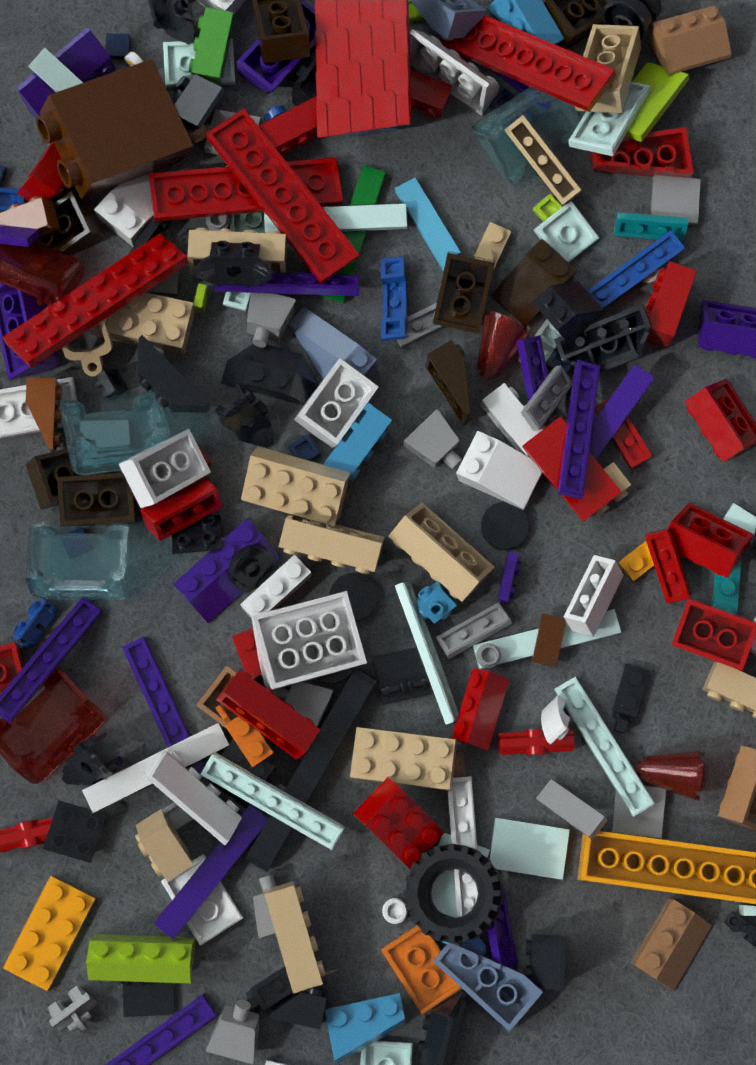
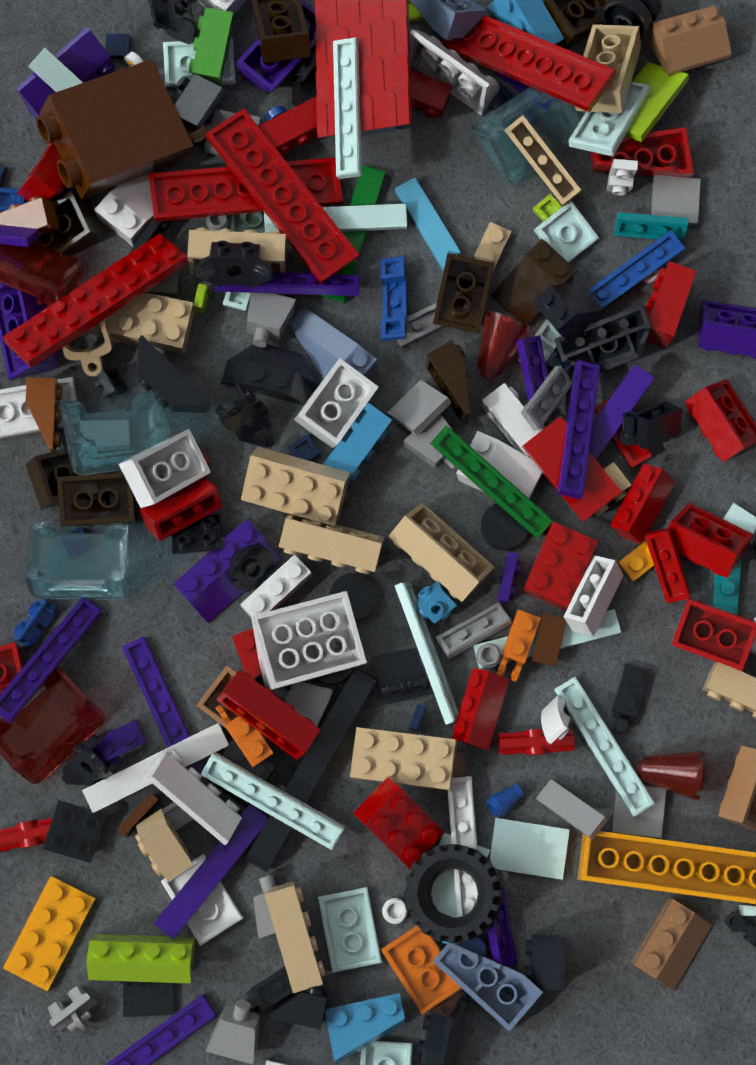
(120, 741): none -> dark purple plate
(138, 815): none -> reddish brown tile
(347, 108): none -> light aqua tile
(349, 929): none -> light aqua tile
(417, 717): none -> dark blue tile
(419, 407): none -> light grey tile
(491, 482): none -> green tile
(504, 800): none -> blue cone
(518, 642): none -> orange hinge
(559, 566): none -> red brick
(621, 176): none -> white slope
(642, 503): none -> red brick
(651, 425): none -> black hinge

